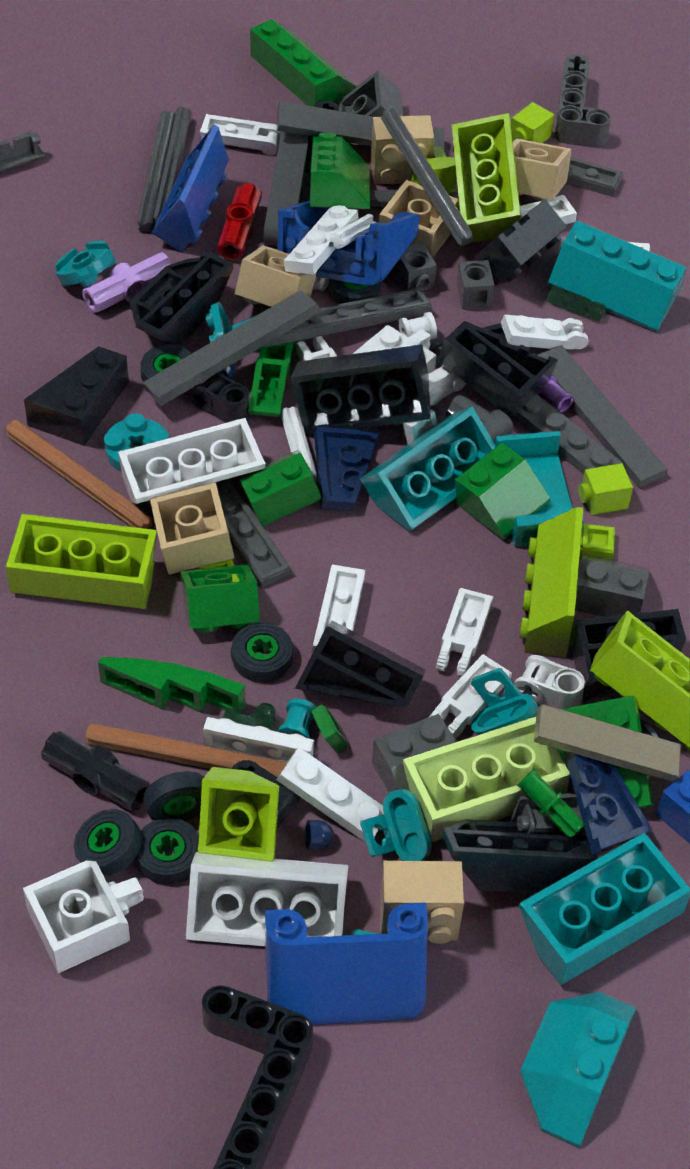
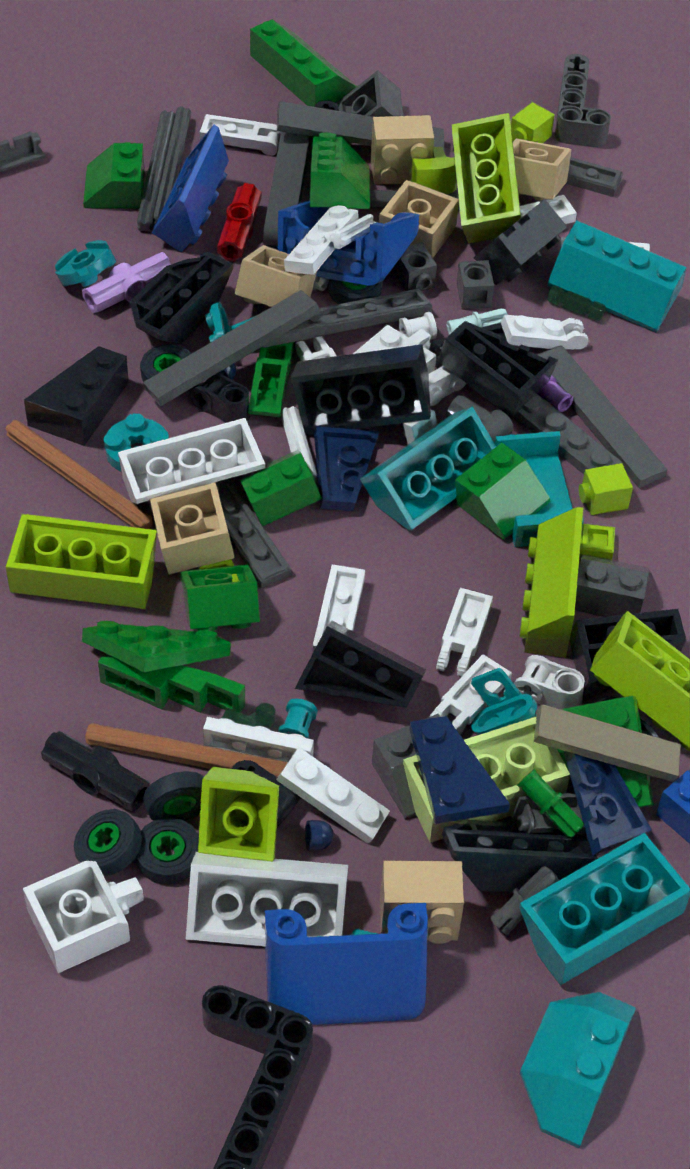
(116, 177): none -> green slope
(155, 645): none -> green plate
(268, 639): black bush -> none
(329, 728): green tile -> none
(402, 827): teal bracket -> none
(427, 177): dark grey axle -> none
(452, 774): none -> dark blue wing
(481, 320): none -> light aqua axle
(510, 915): none -> dark grey axle

